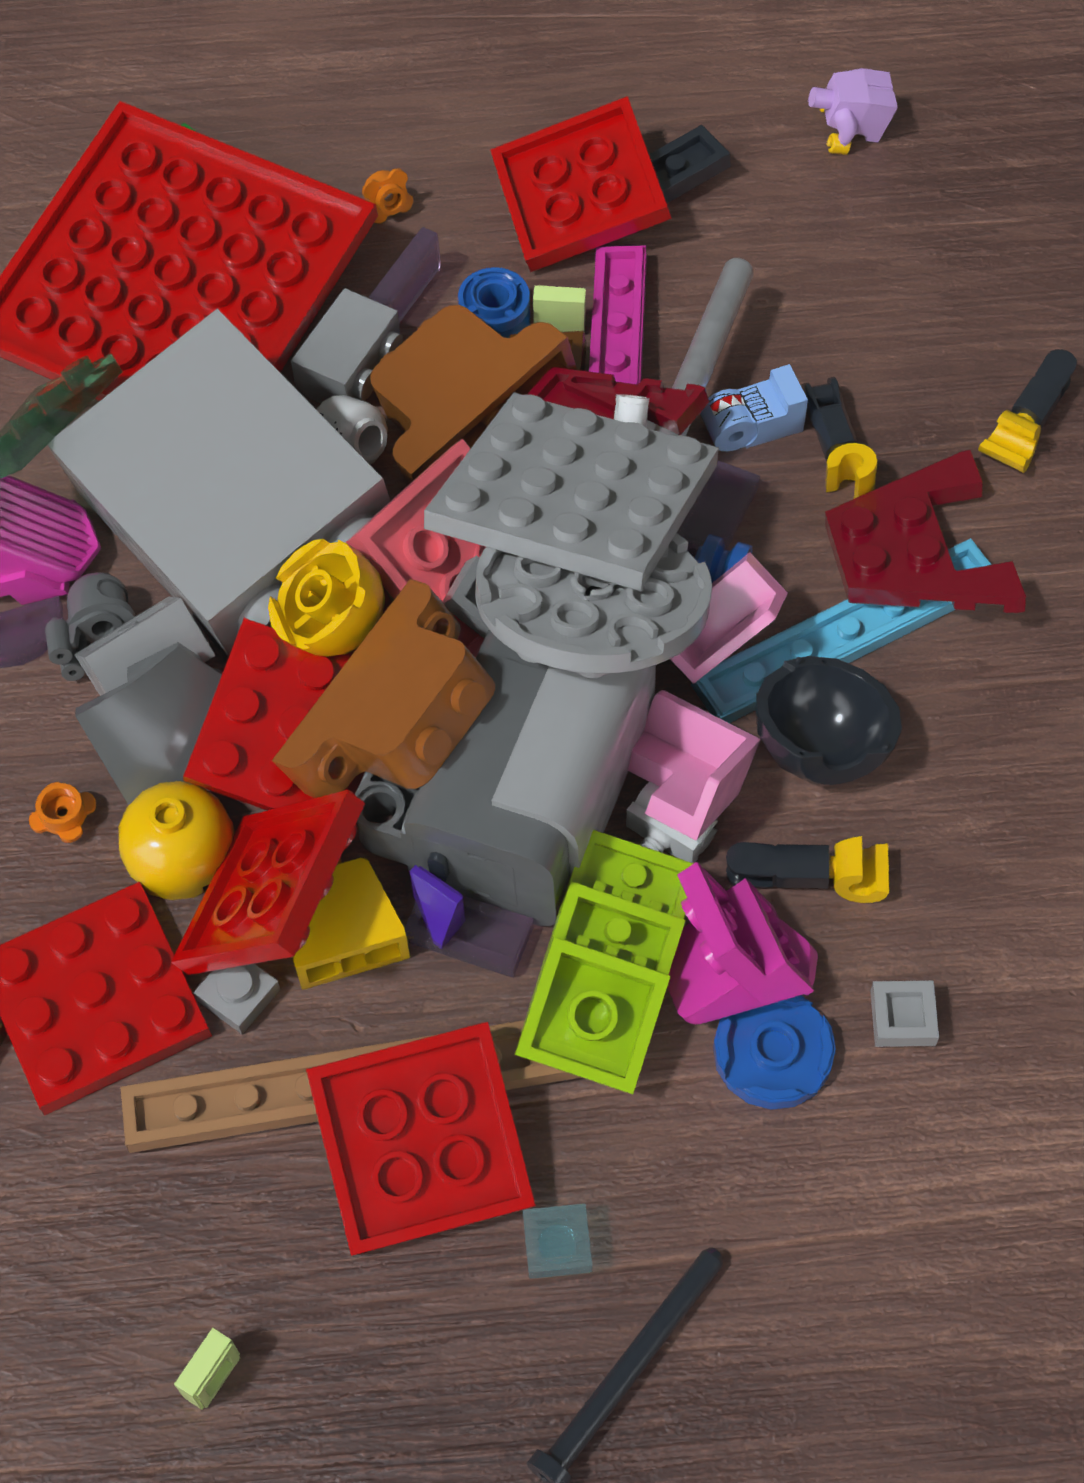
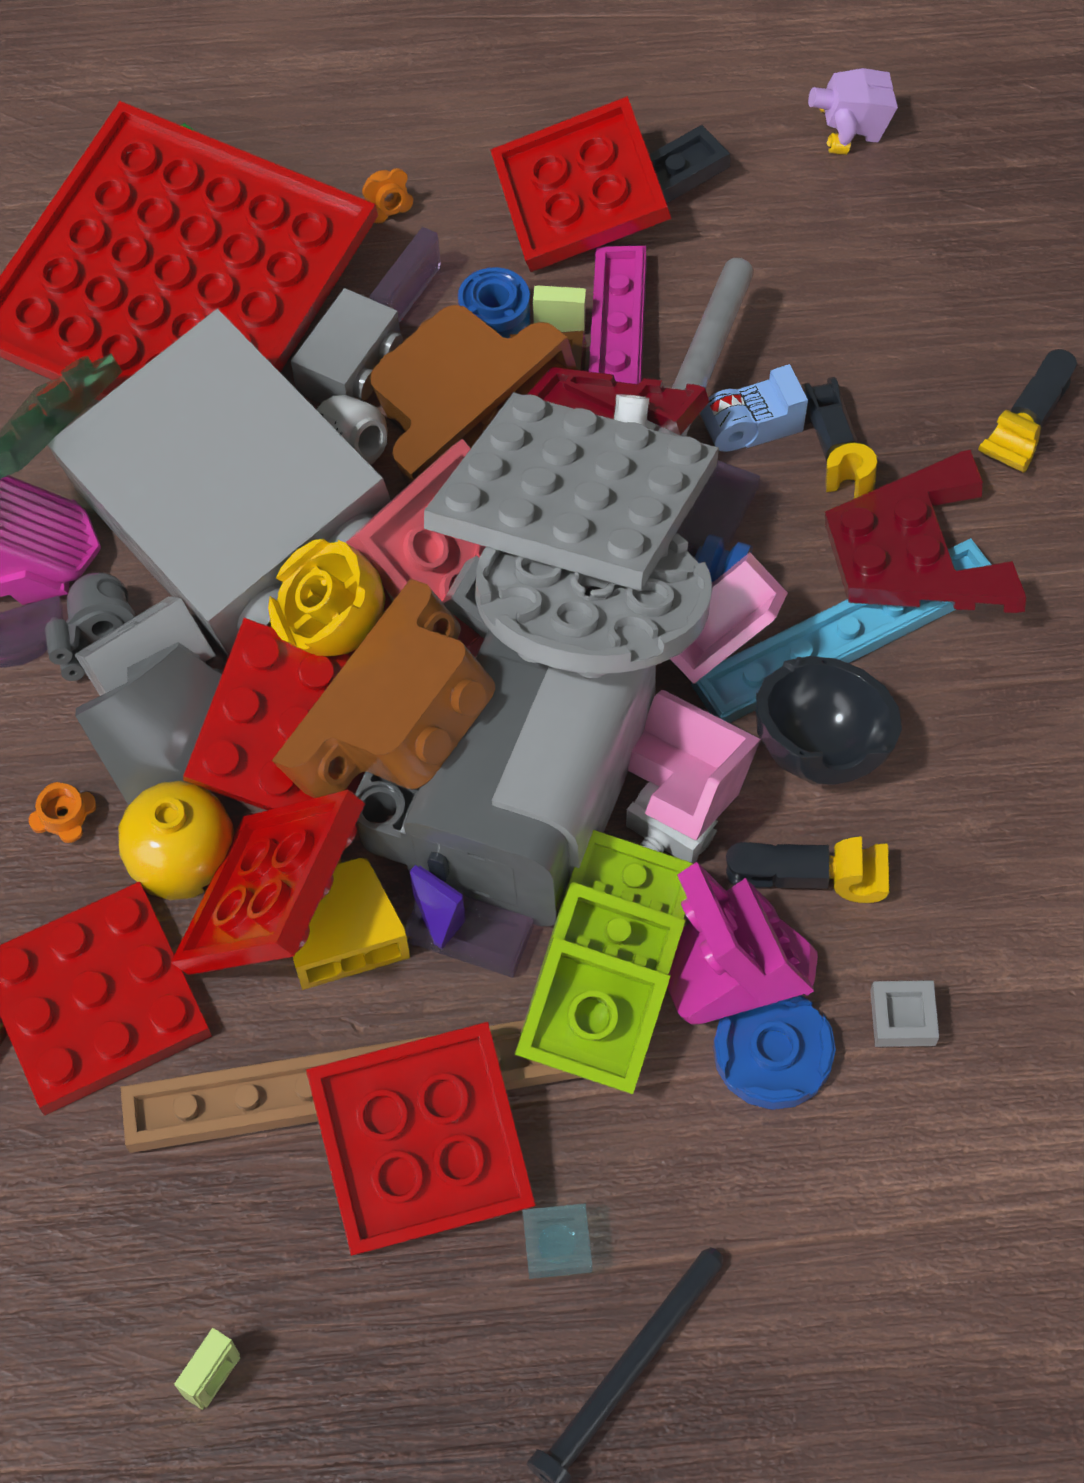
(237, 994): light grey plate -> none

